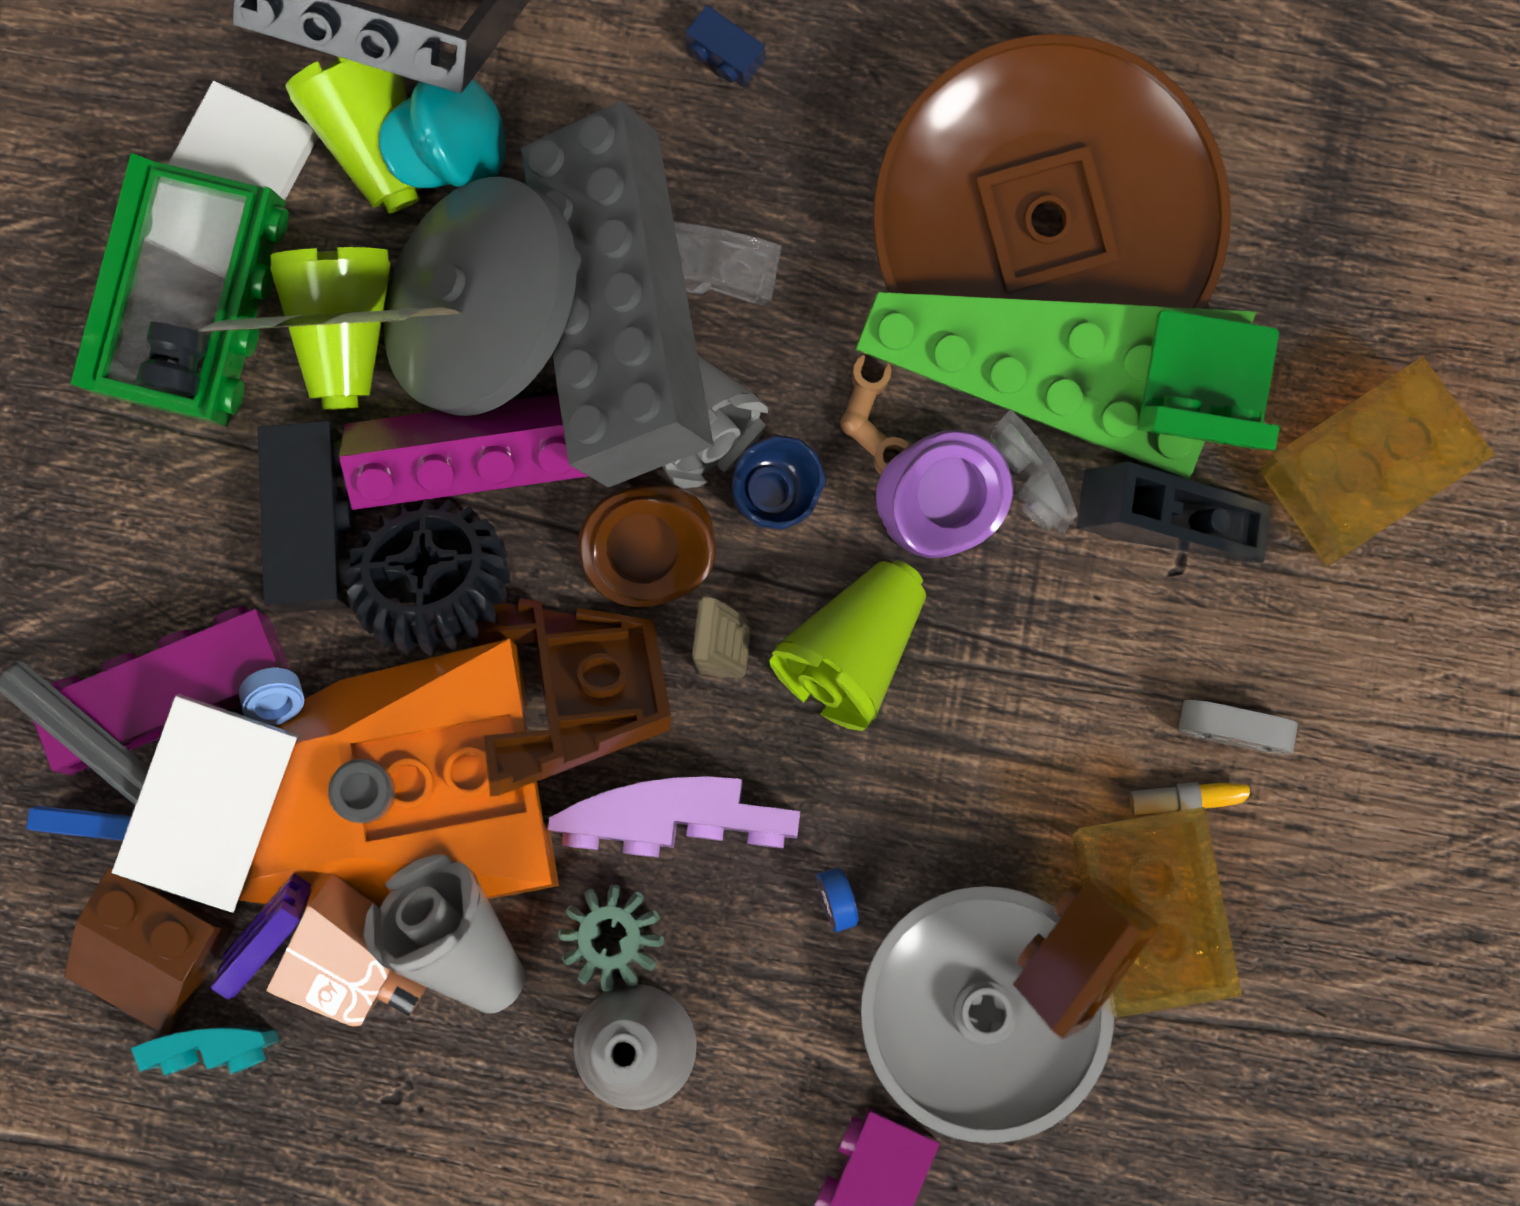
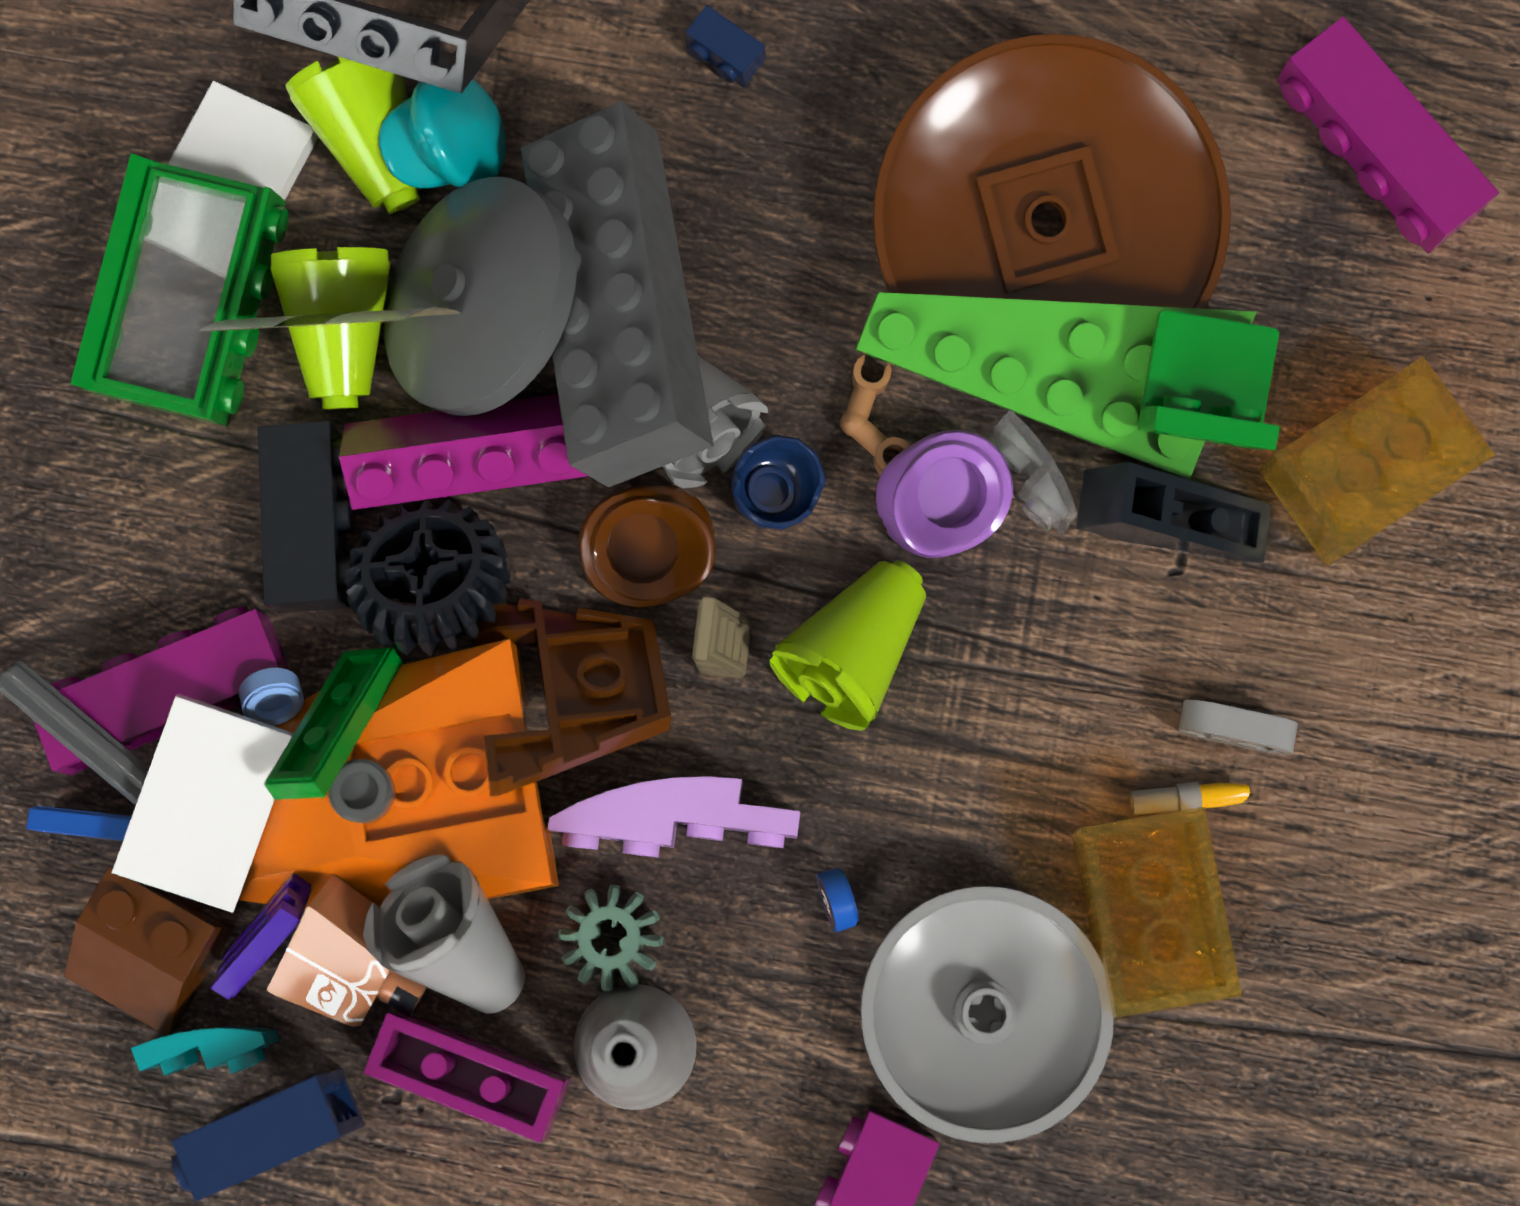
(178, 345): black wheel -> none
(265, 1134): none -> dark blue window
(333, 724): none -> green tile
(467, 1075): none -> magenta brick
(727, 262): clear slope -> none
(1083, 956): reddish brown slope -> none
(1385, 136): none -> magenta brick

